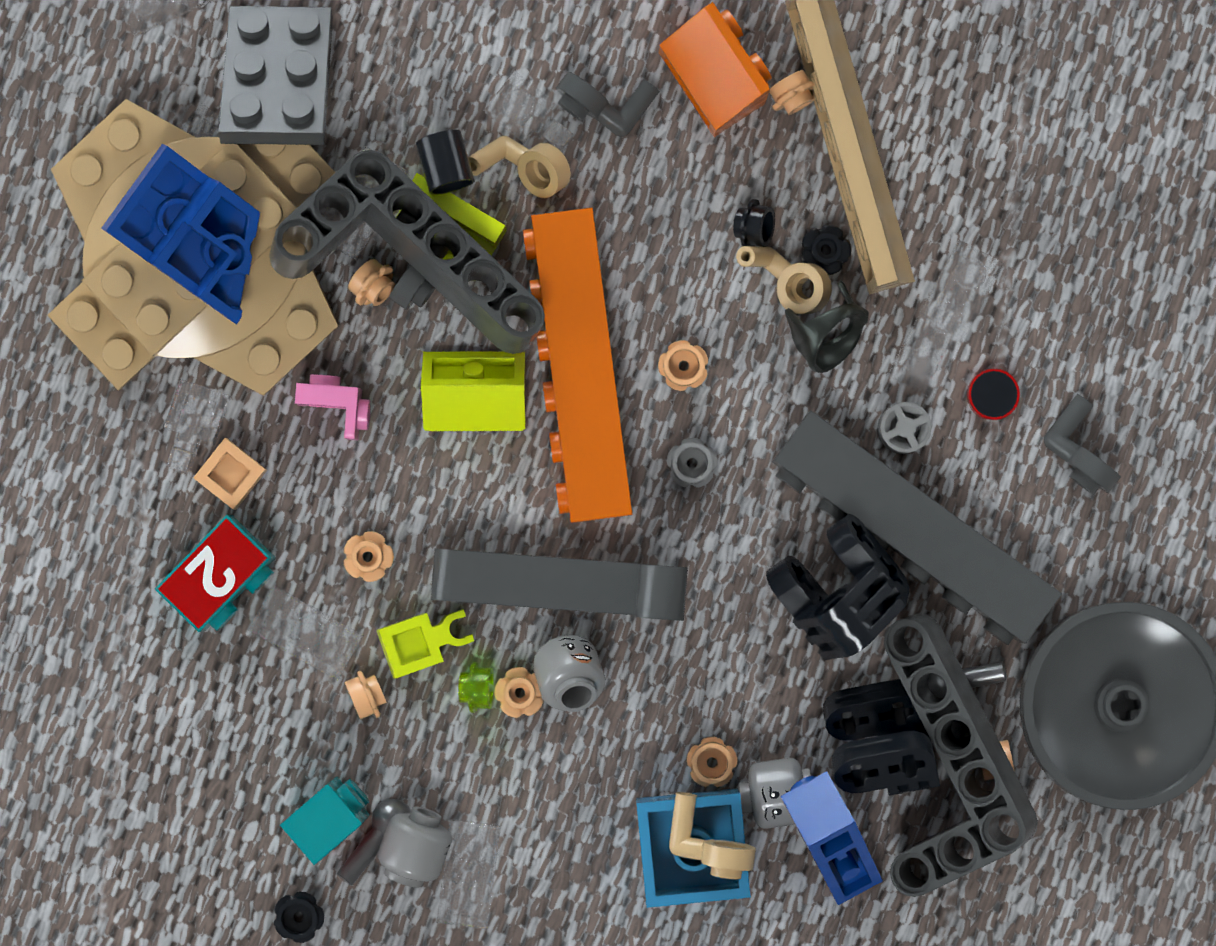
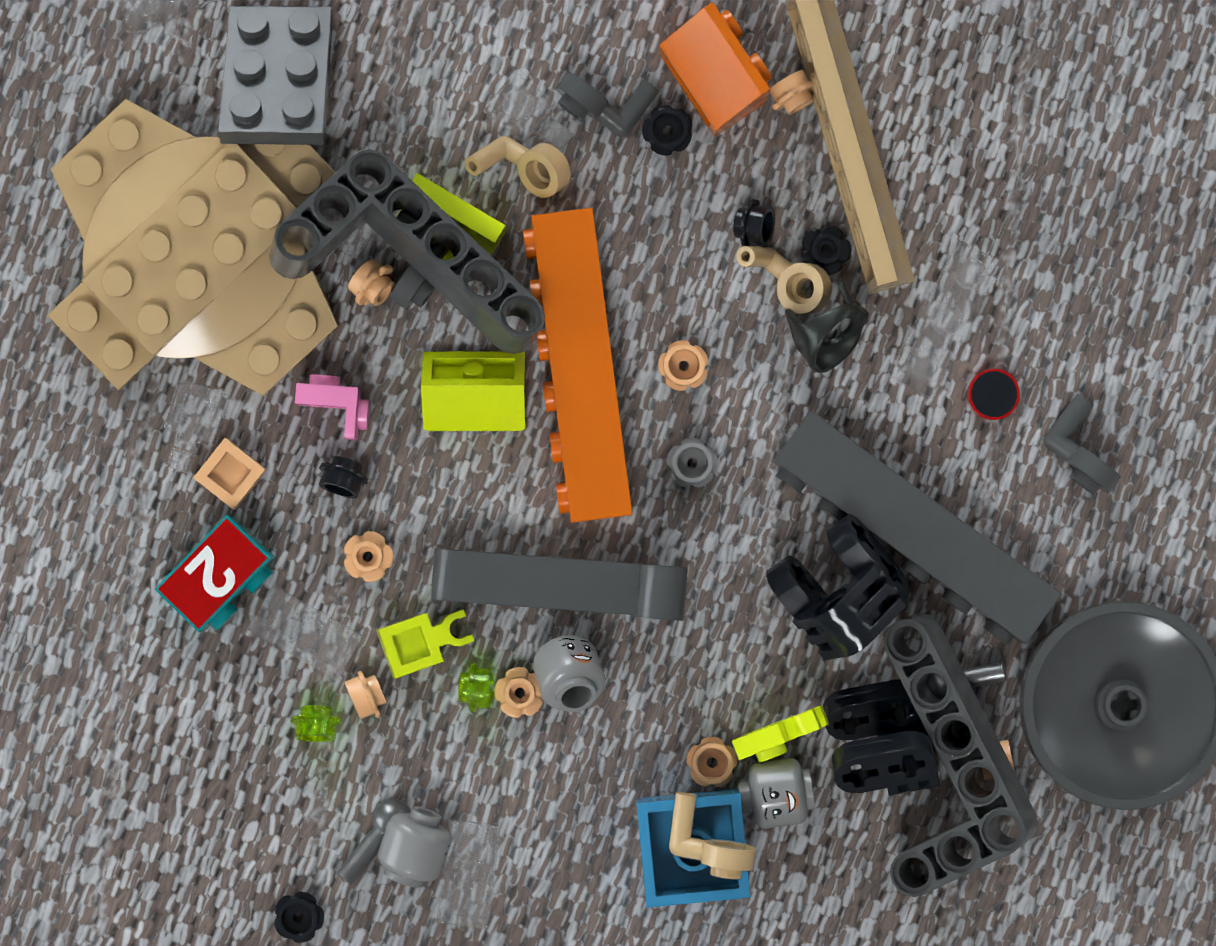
(189, 230): blue slope -> none
(315, 724): none -> clear neon green plate
(327, 818): teal brick -> none
(342, 477): none -> black plate
(445, 162): black axle -> none
(667, 116): none -> black plate
(771, 739): none -> neon yellow plate
(831, 836): blue slope -> none
(912, 424): light grey wheel -> none

